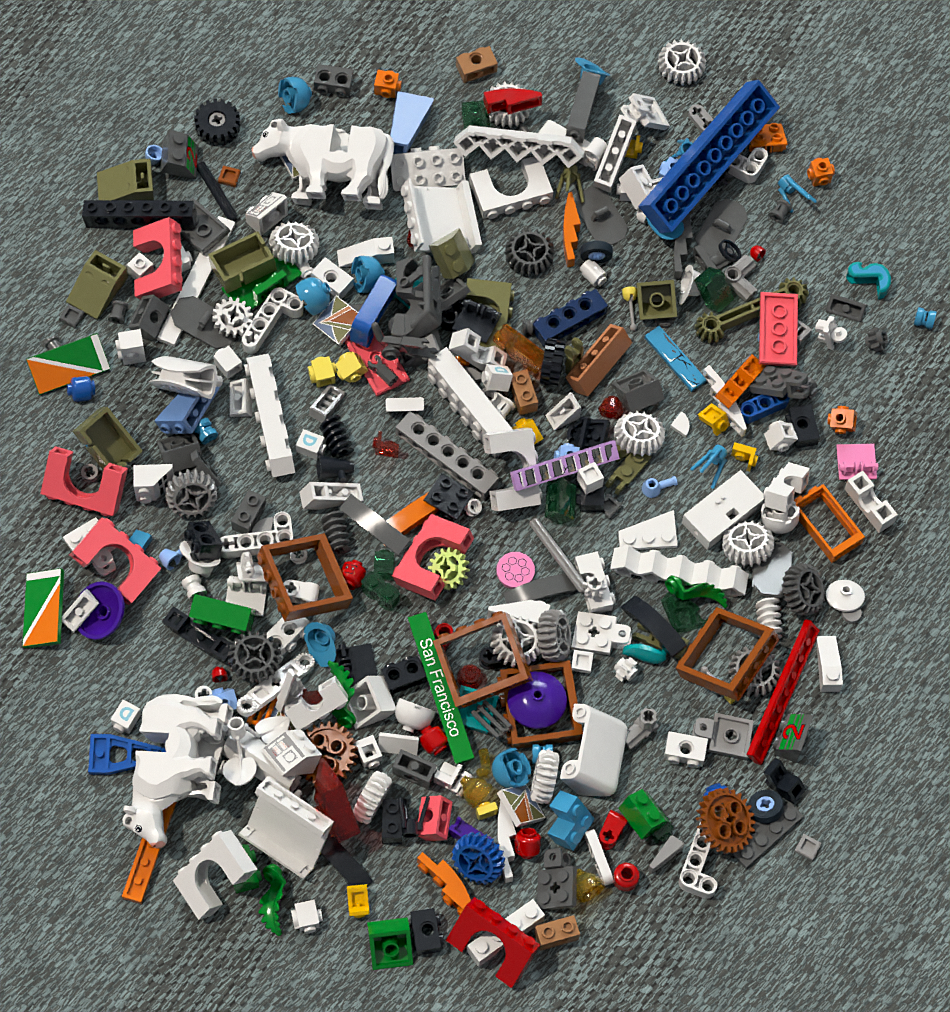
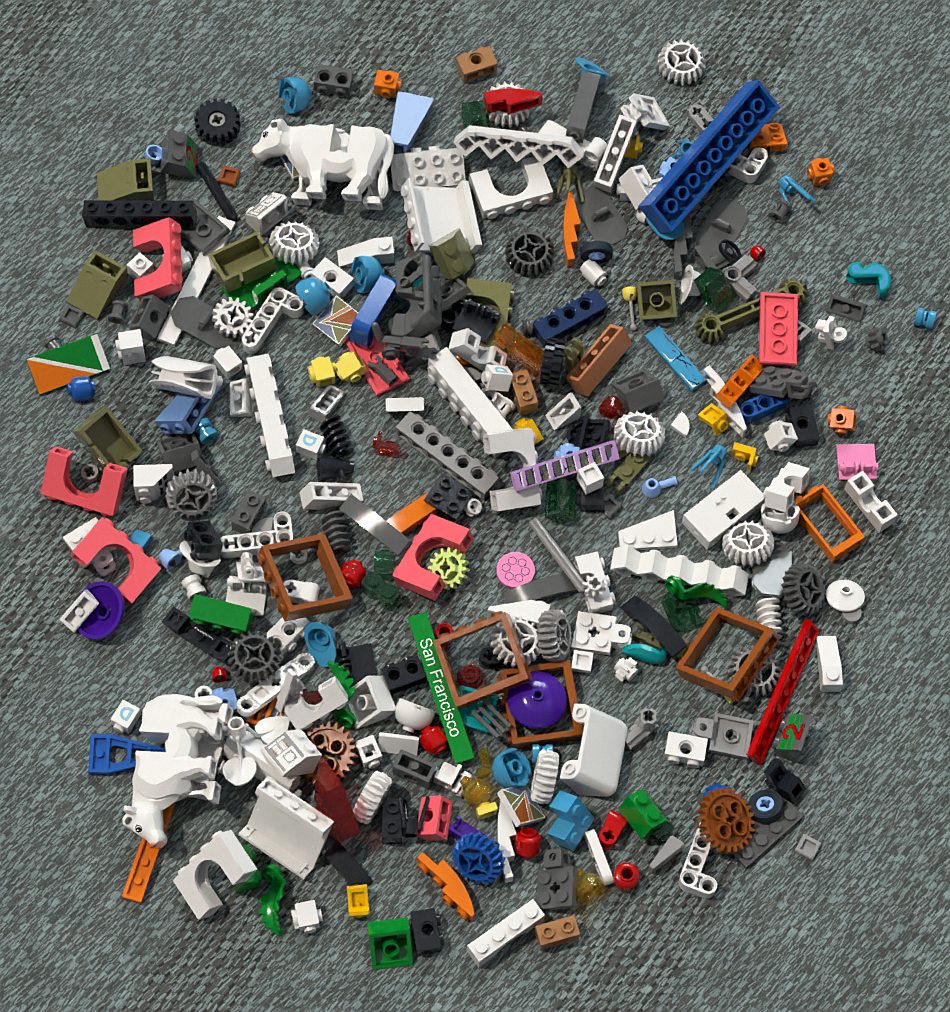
(43, 608): tile -> none
(518, 946): red arch -> none

